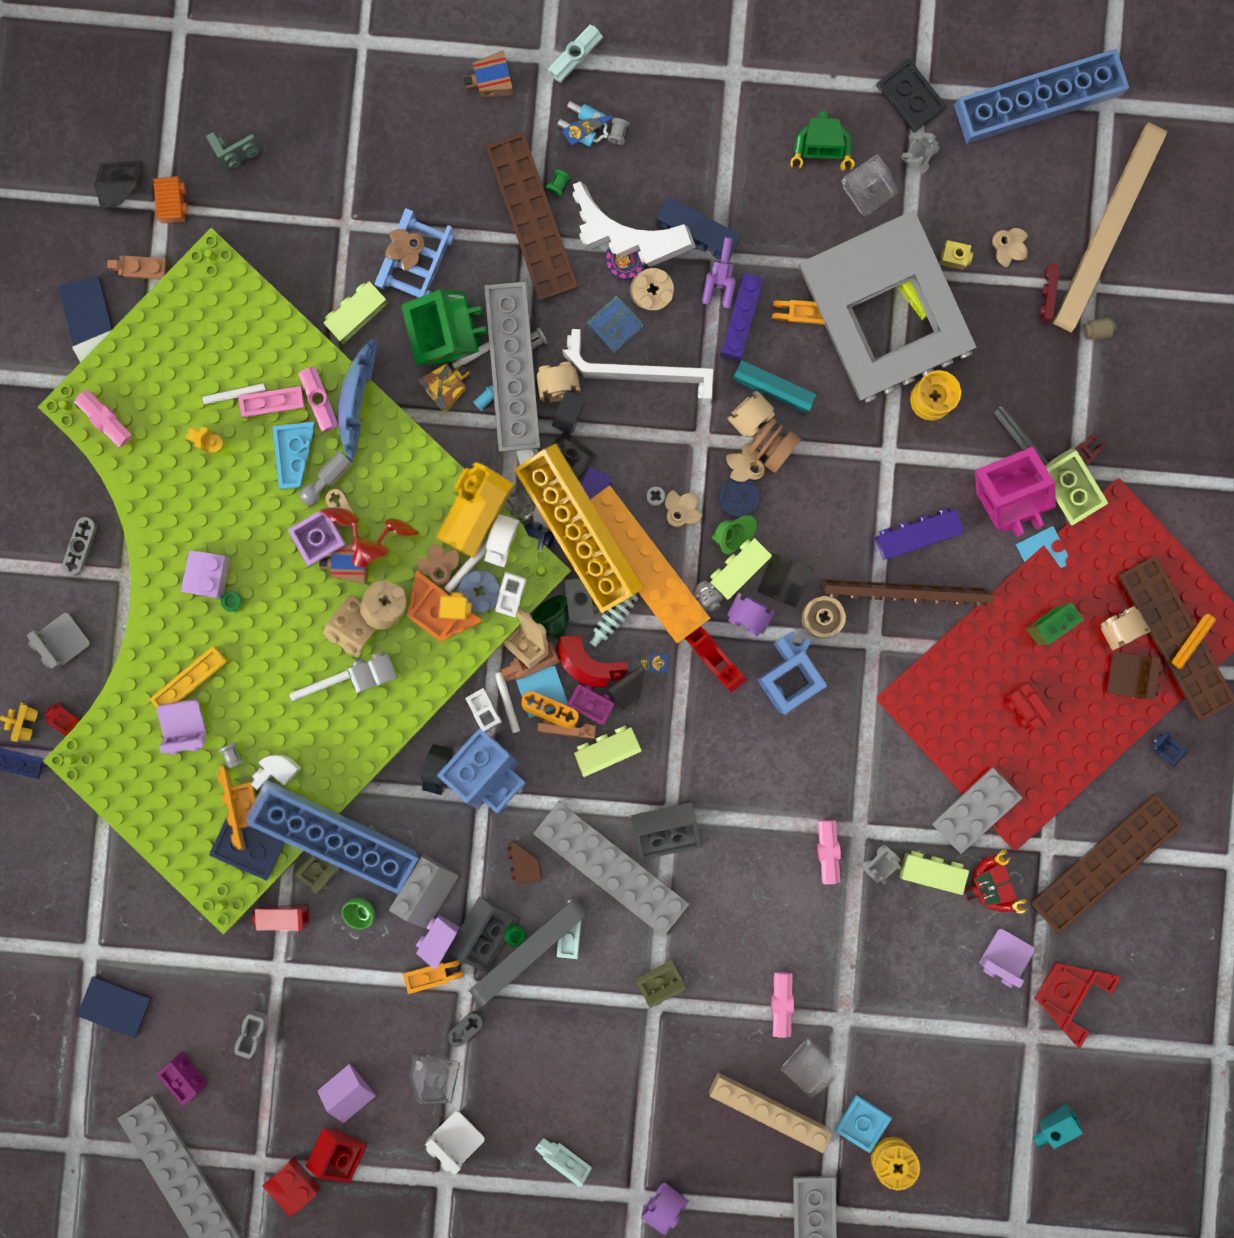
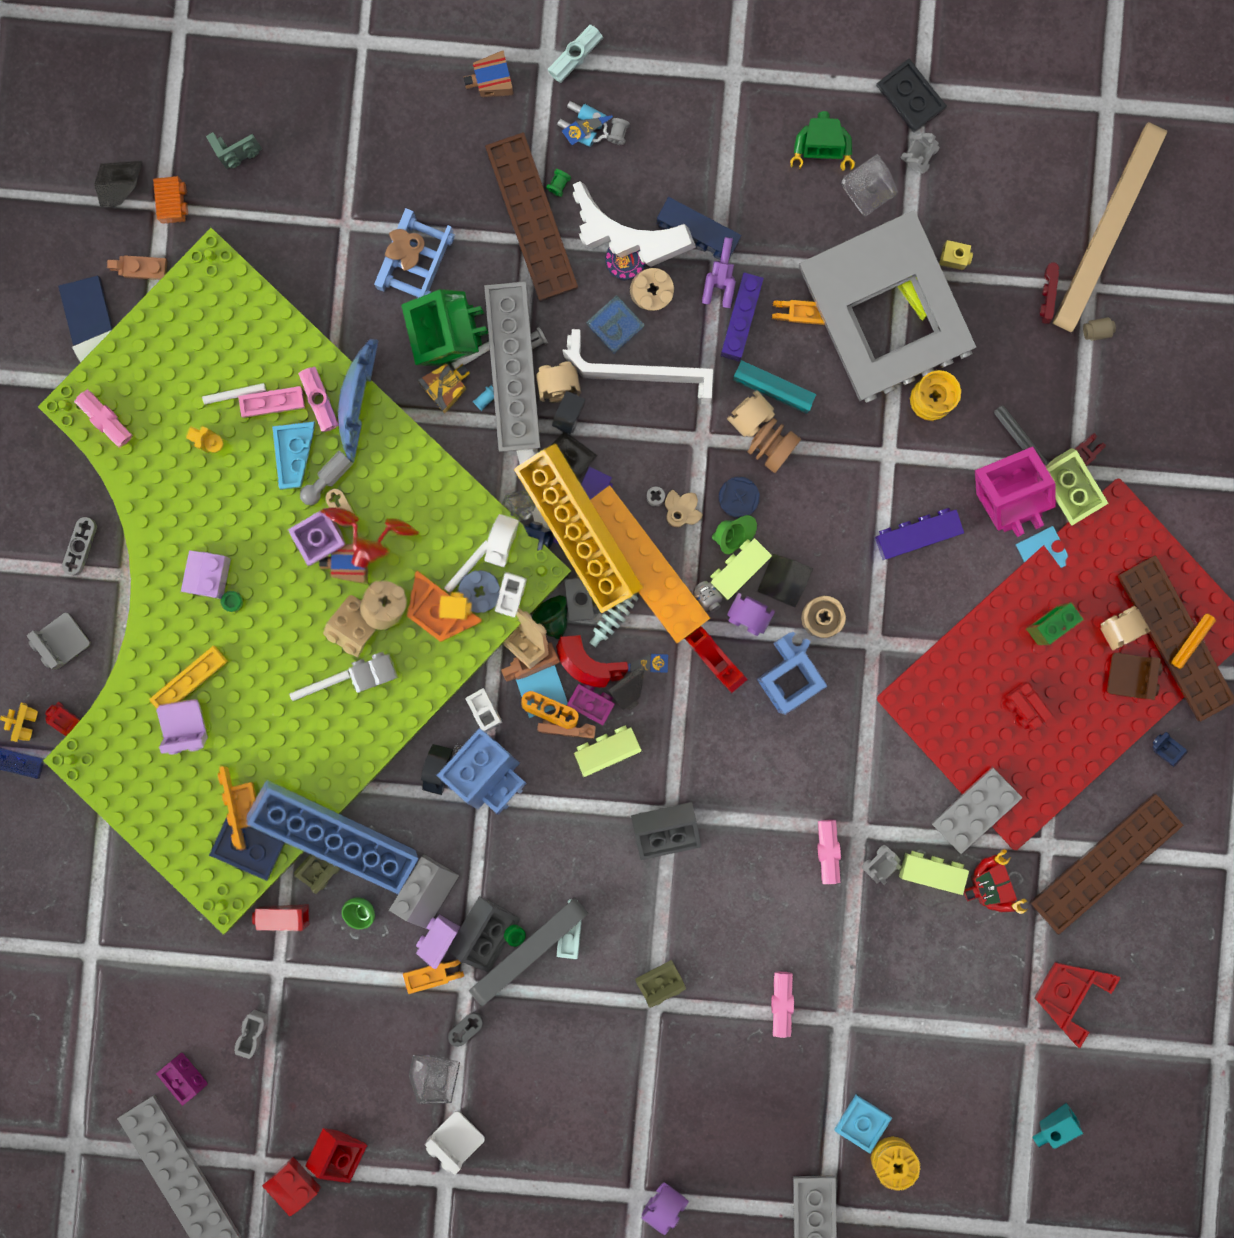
(114, 1006): dark blue tile -> none
(231, 755): light grey bush -> none
(276, 765): white brick -> none
(345, 1094): lavender slope -> none
(355, 312): yellowish green brick -> none
(437, 561): medium nougat plate -> none
(475, 509): yellow brick -> none
(507, 702): white bar -> none
(525, 863): reddish brown slope -> none
(564, 1161): light aqua hinge -> none
(611, 868): light grey plate -> none
(743, 463): tan plate -> none
(770, 1112): tan brick -> none
(810, 1069): clear slope -> none
(898, 591): reddish brown plate -> none
(1006, 958): lavender bracket -> none
(1013, 246): tan plate -> none
(1041, 96): medium blue brick -> none

